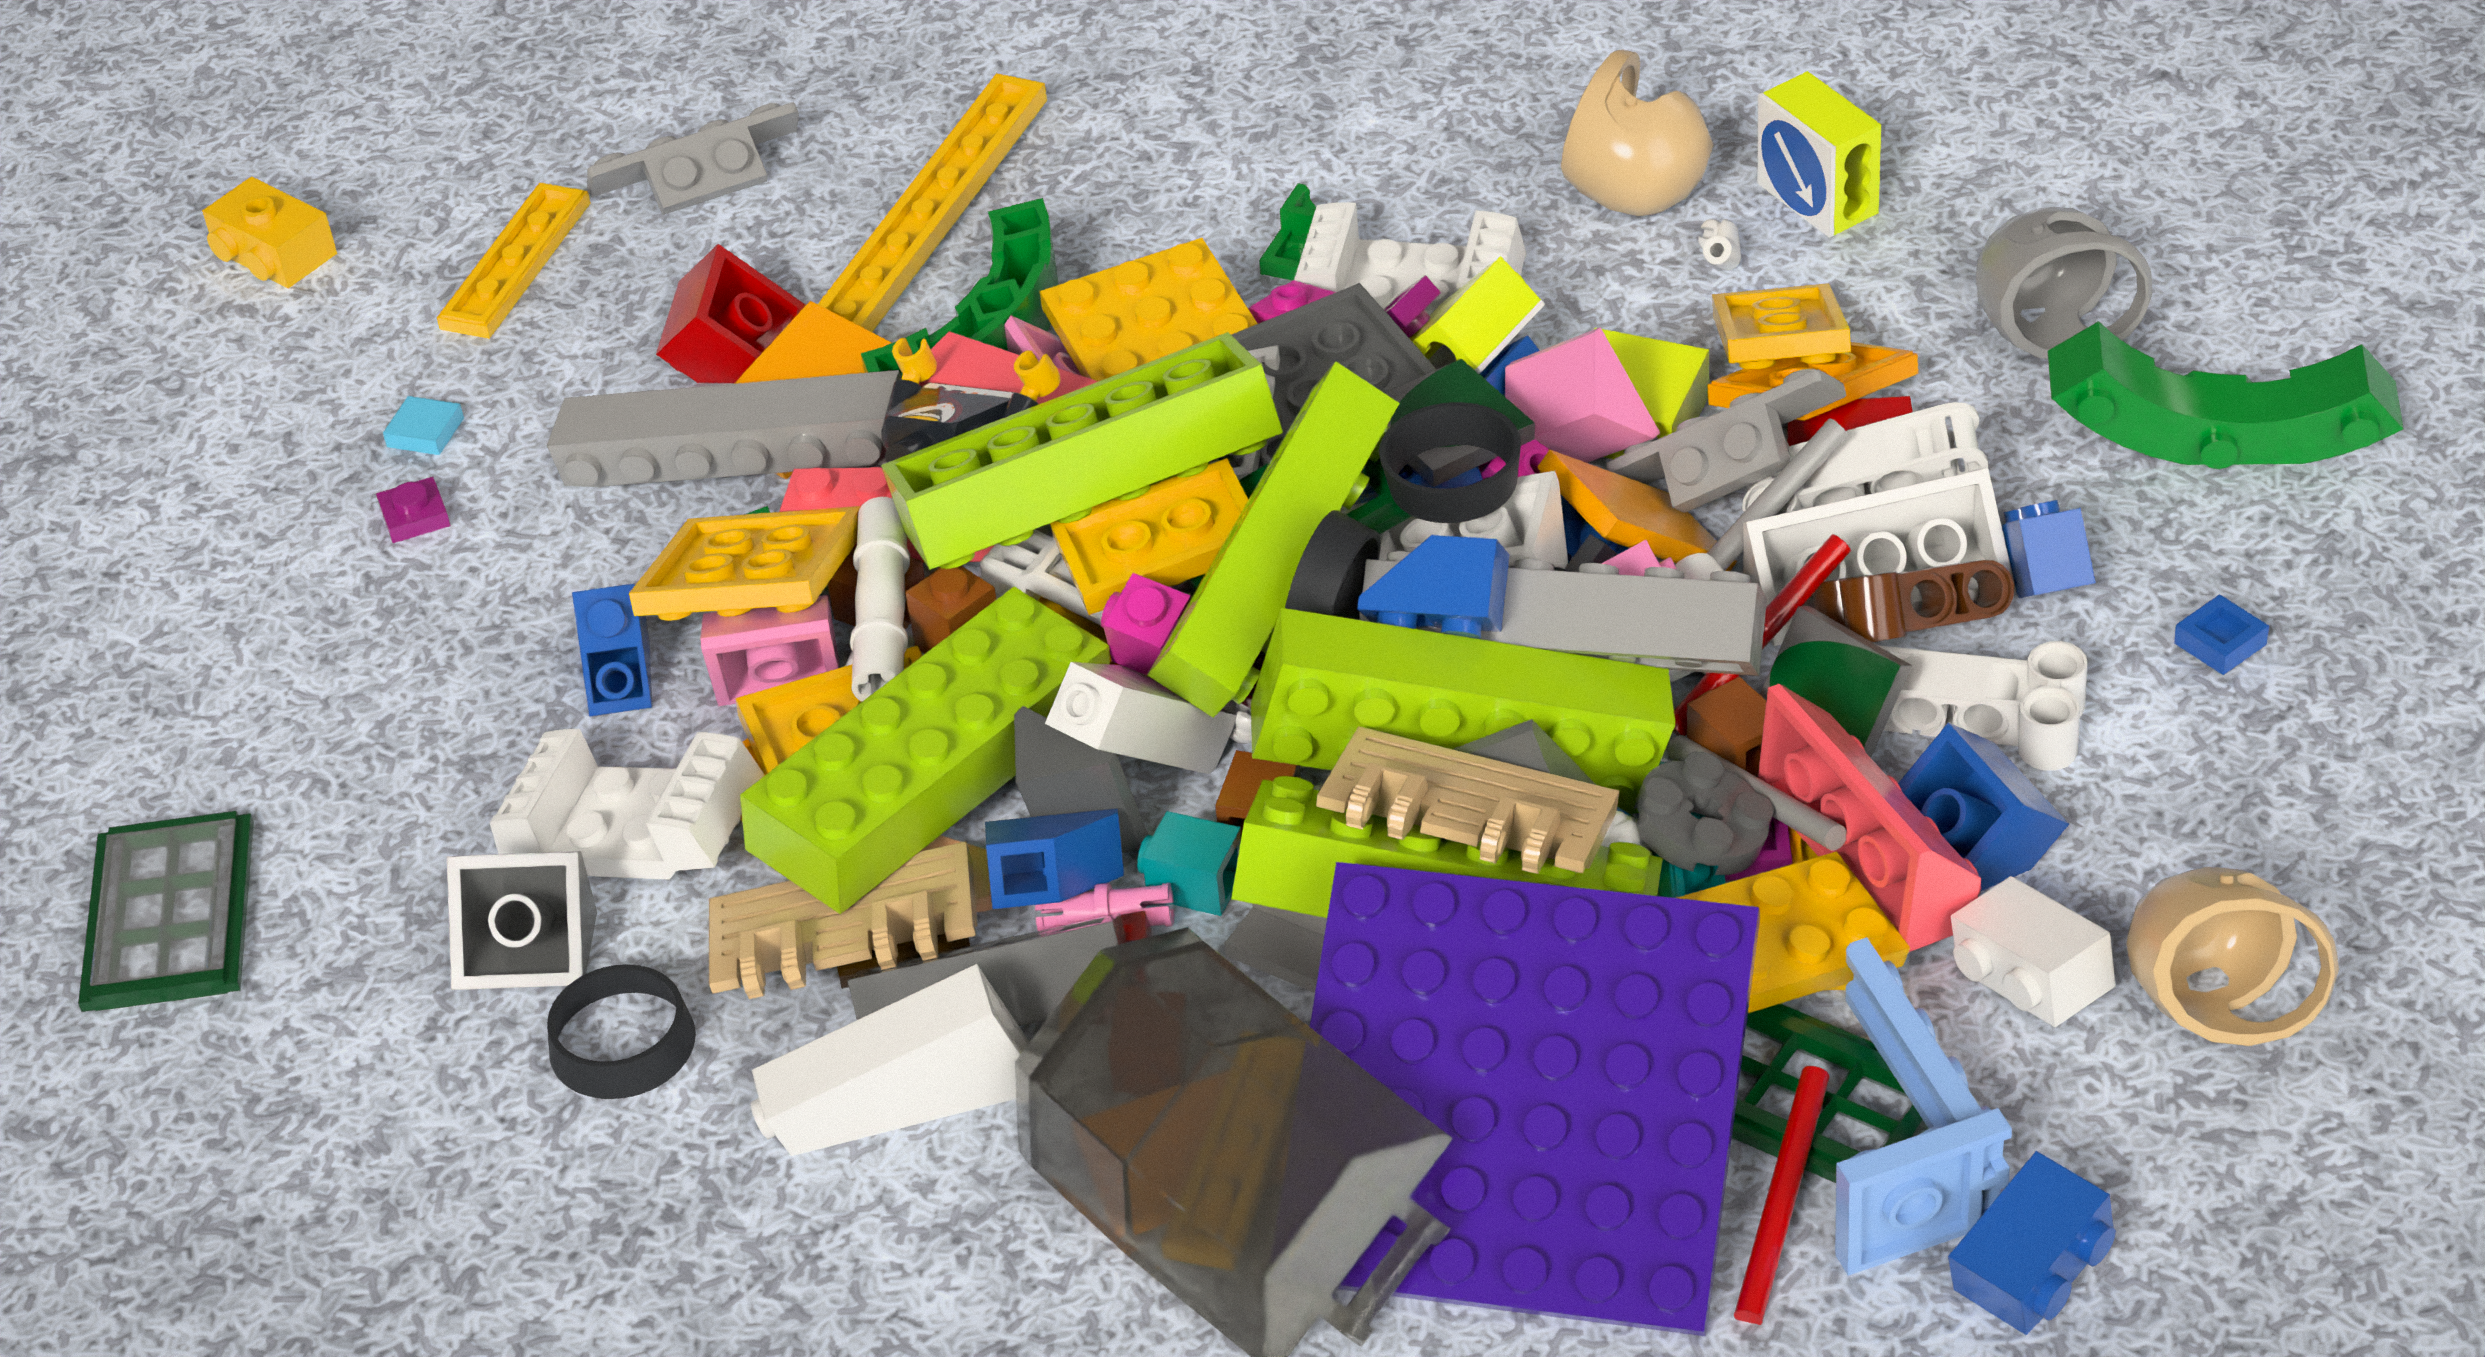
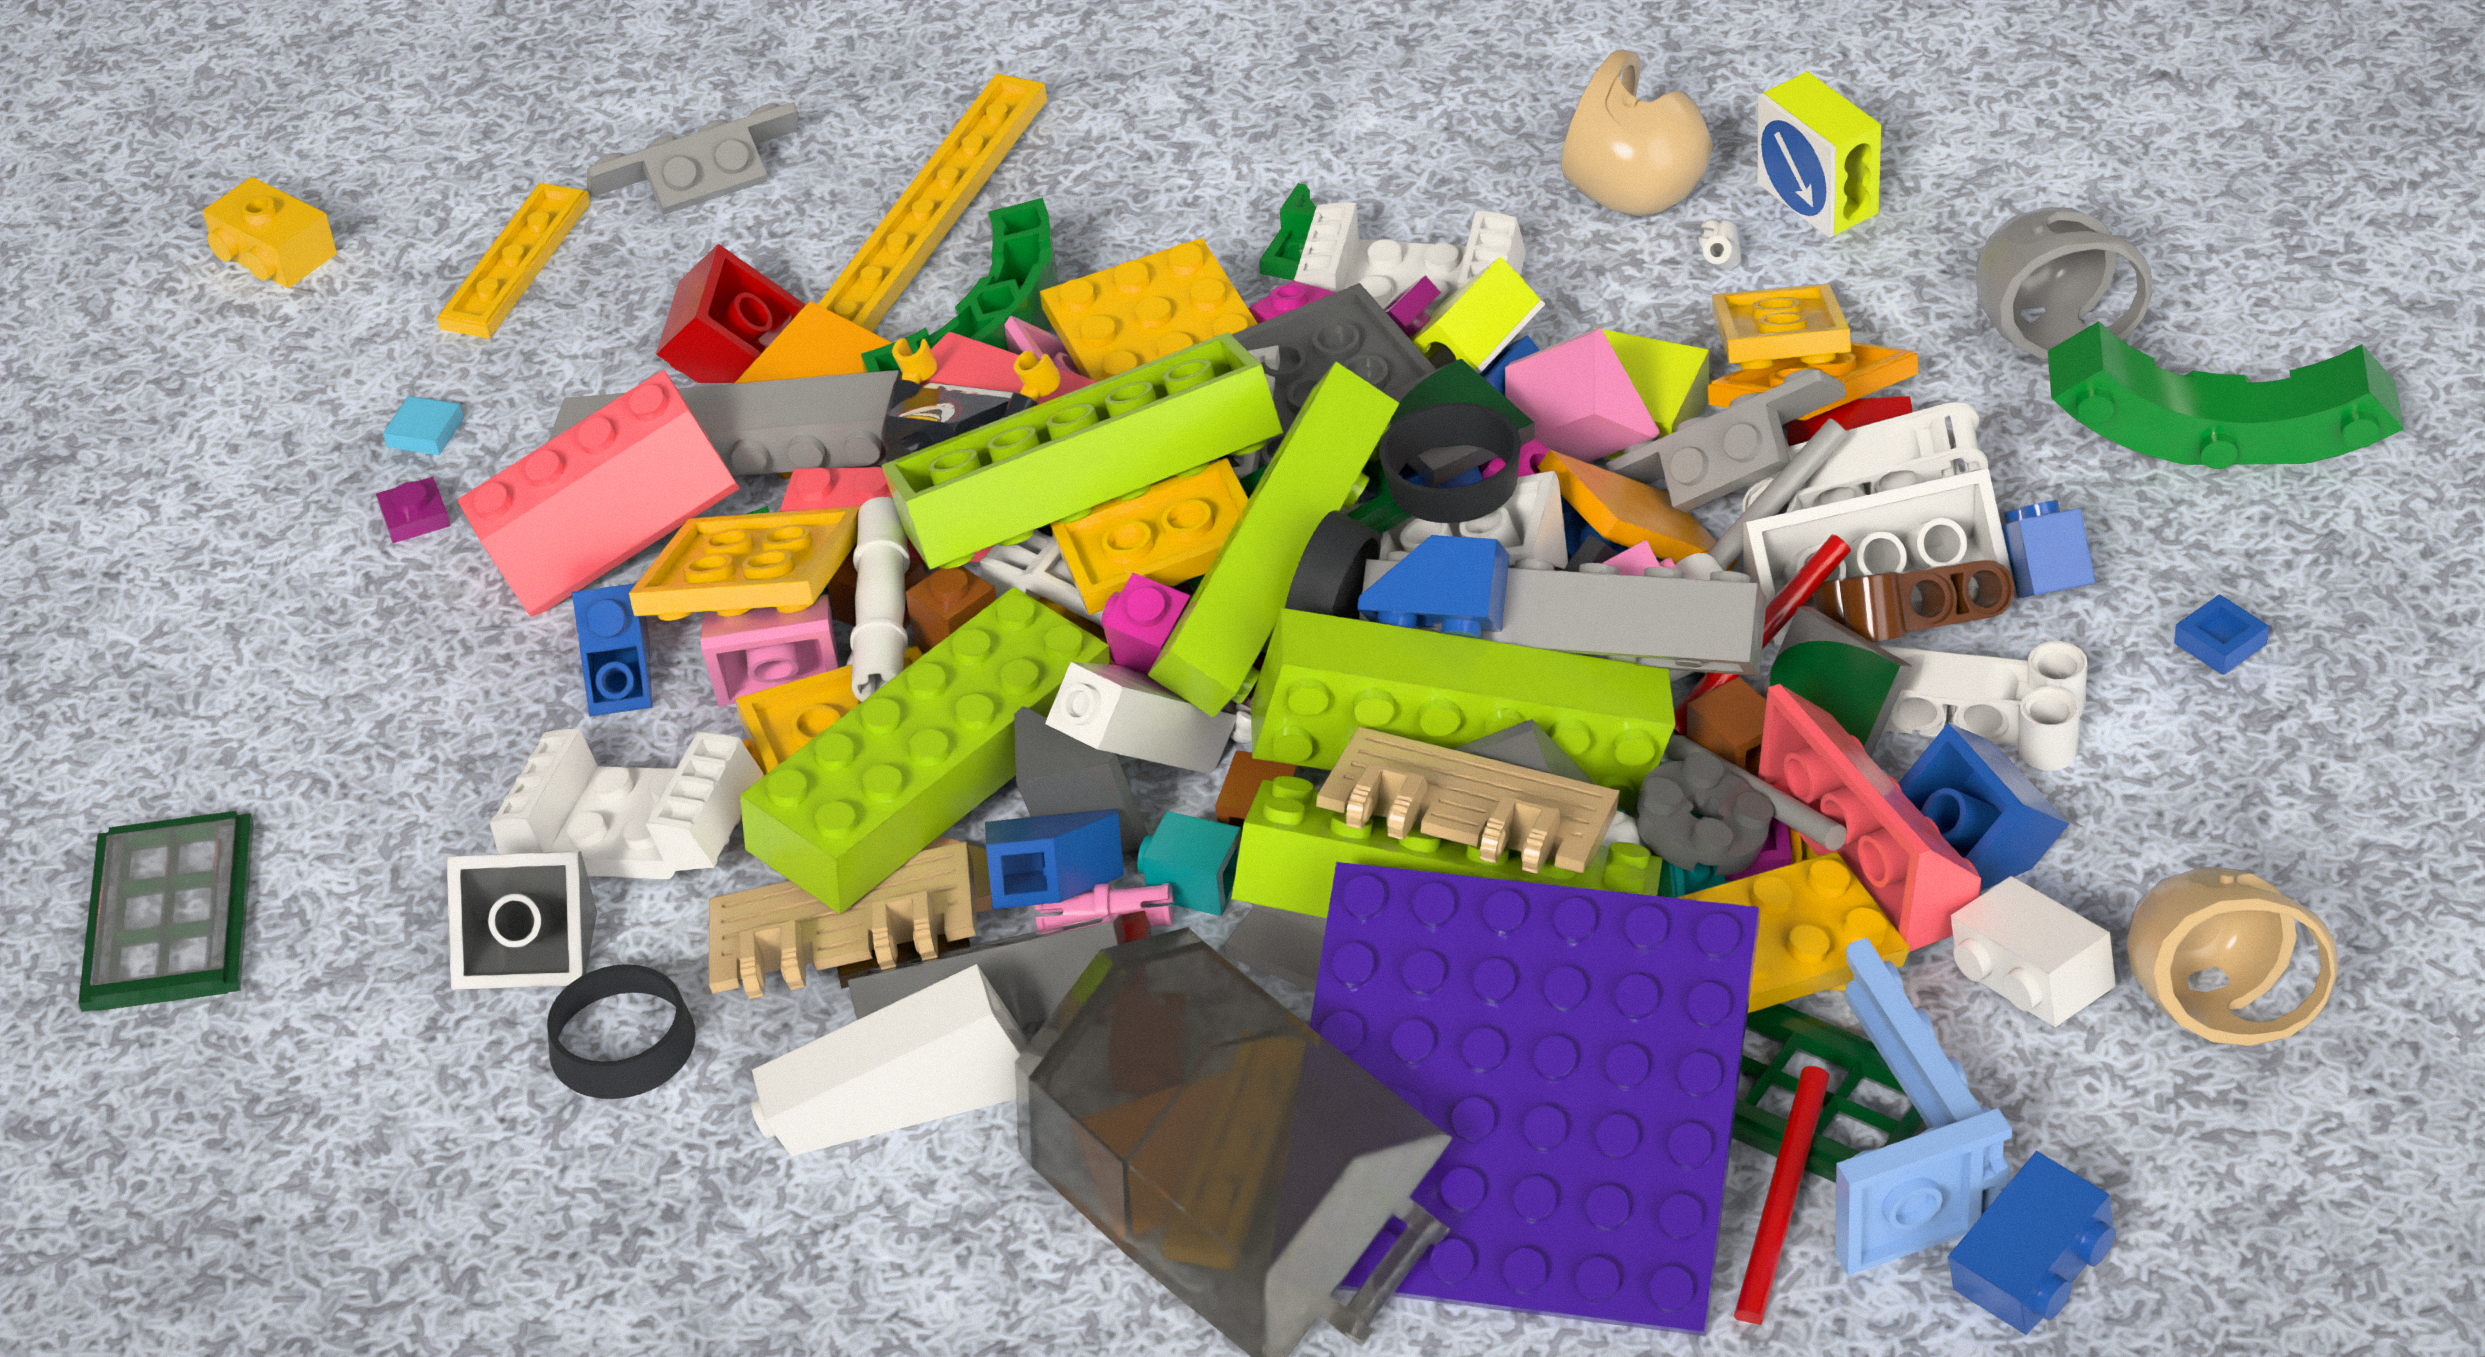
(598, 494): none -> coral slope

